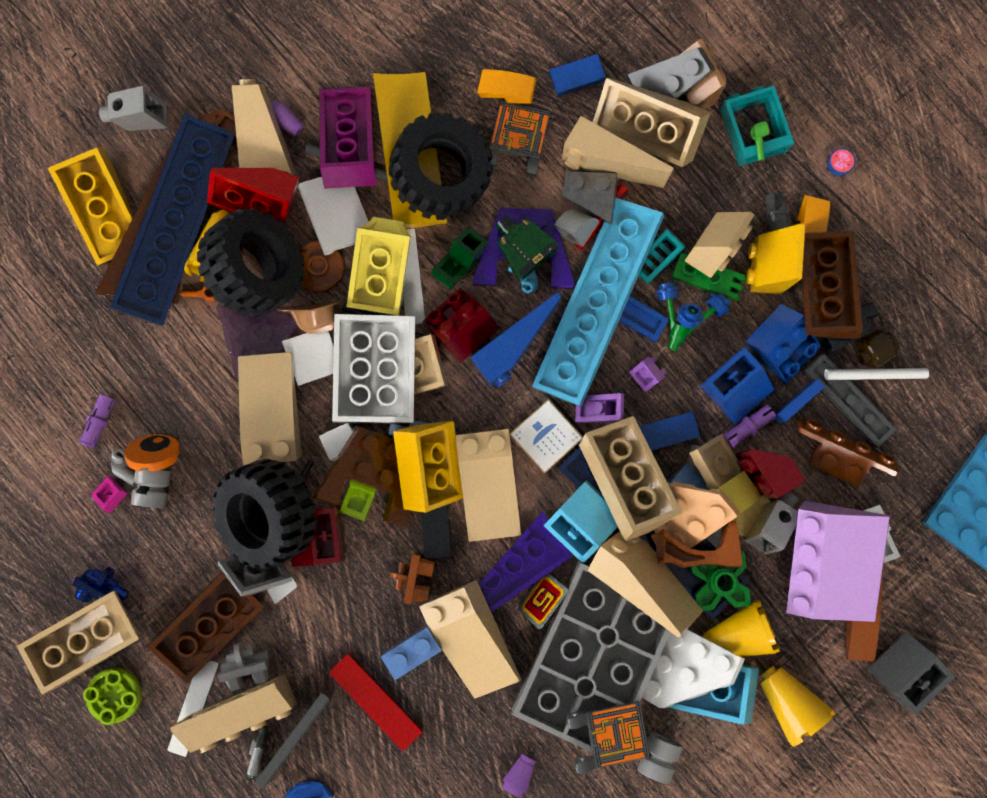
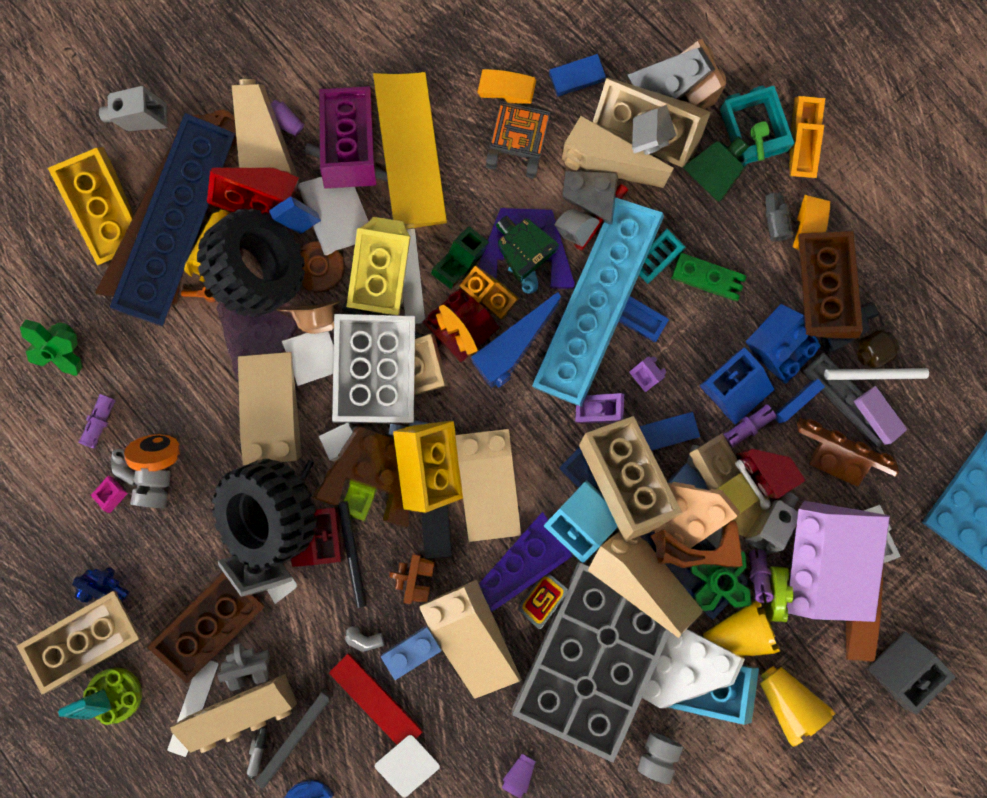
(52, 345): none -> green plant
(87, 707): none -> teal slope
(295, 215): none -> blue tile
(352, 555): none -> black bar
(361, 642): none -> light grey arm
(407, 766): none -> white sticker
(452, 323): none -> light orange slope
(460, 141): black tyre -> none
(489, 291): none -> light orange slope
(546, 436): white tile -> none
(614, 734): flag -> none
(652, 130): none -> light grey slope
(689, 314): blue plant -> none
(718, 167): none -> dark green torso
(719, 241): tan slope -> none
(760, 576): none -> medium lavender pin
(765, 503): none -> white hinge
(776, 260): yellow slope -> none
(777, 608): none -> lime tile
(807, 136): none -> light orange slope
(841, 162): tile -> none
(880, 415): none -> lavender slope

